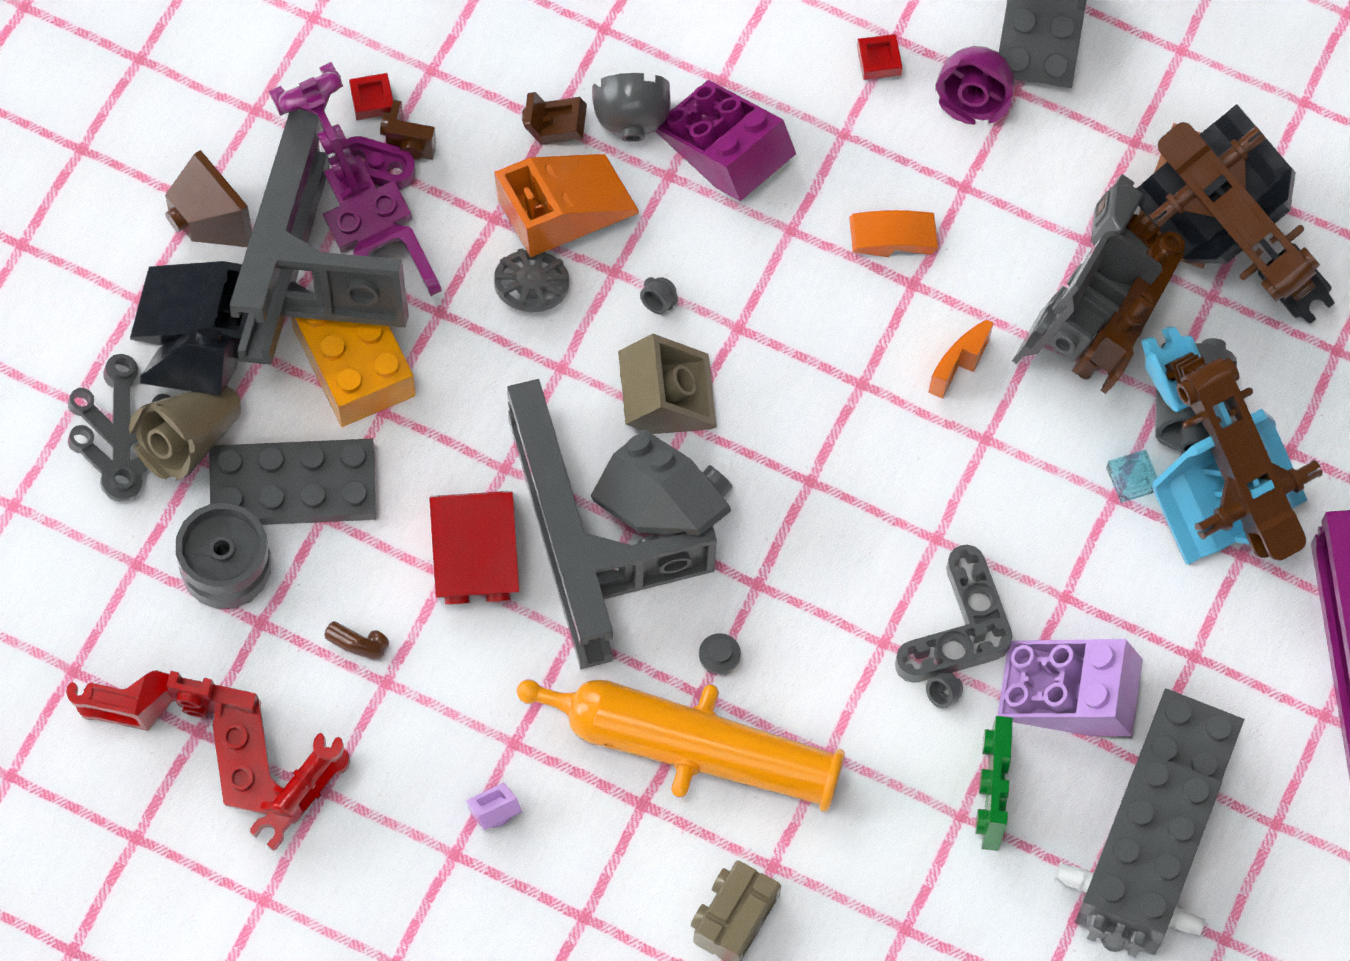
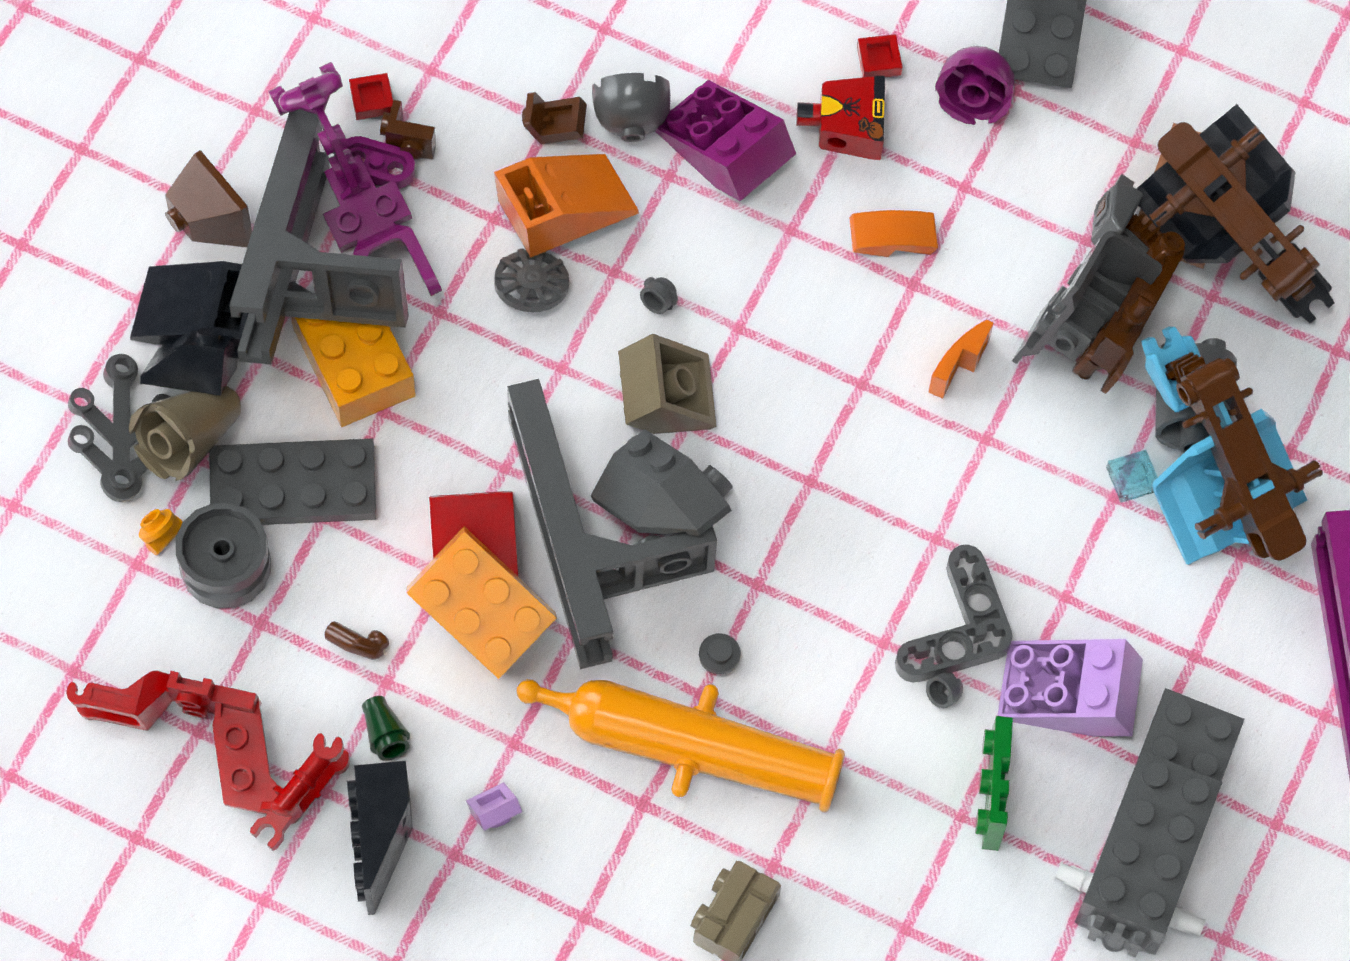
(159, 529): none -> light orange plate
(383, 811): none -> black slope
(385, 731): none -> dark green cone
(481, 602): none -> light orange brick
(848, 116): none -> red torso

